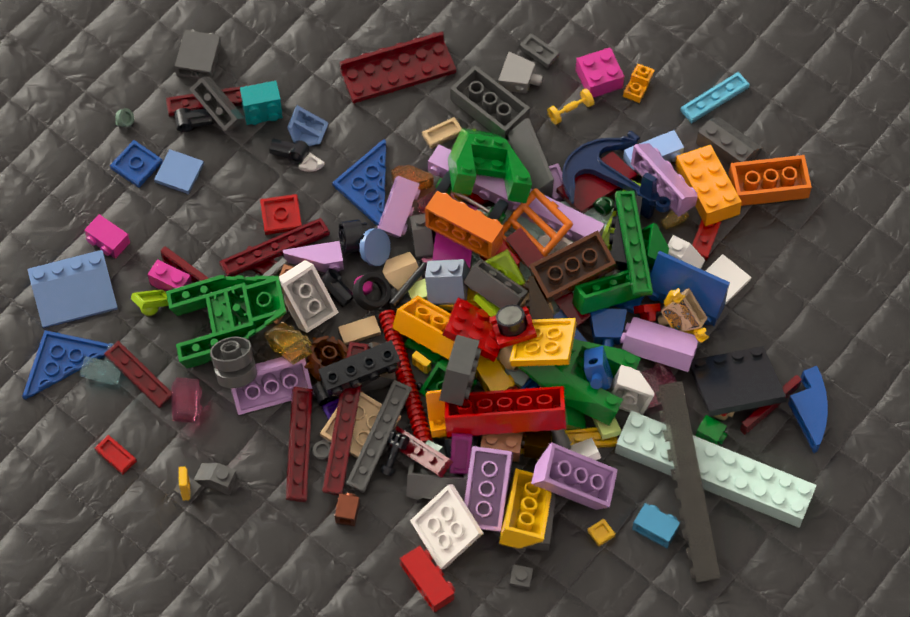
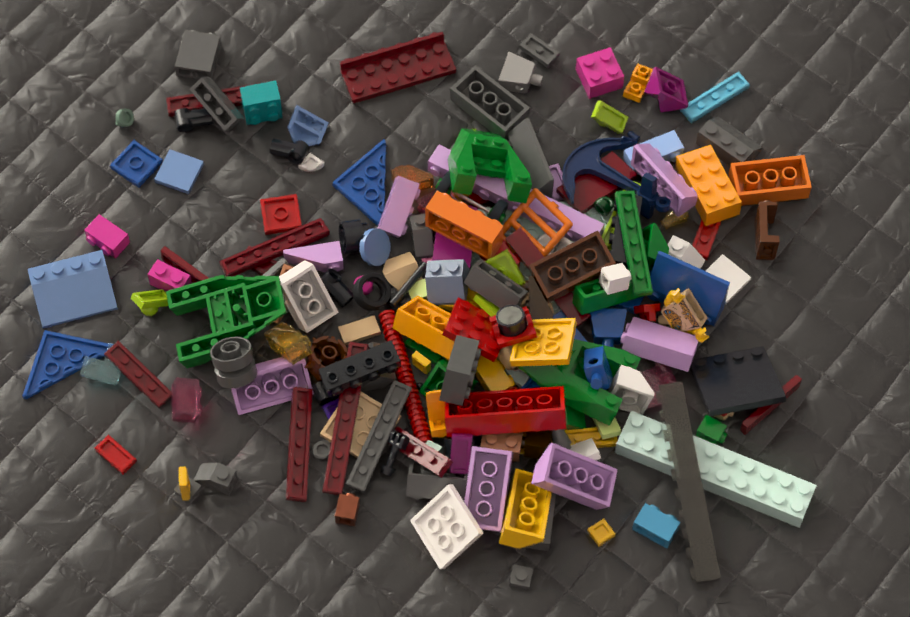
(427, 578): red brick -> none
(442, 133): tan tile -> none
(554, 114): yellow wheel -> none
(609, 117): none -> lime tile
(615, 278): none -> white brick
(667, 89): none -> magenta slope
(765, 244): none -> reddish brown panel
(811, 407): blue slope -> none

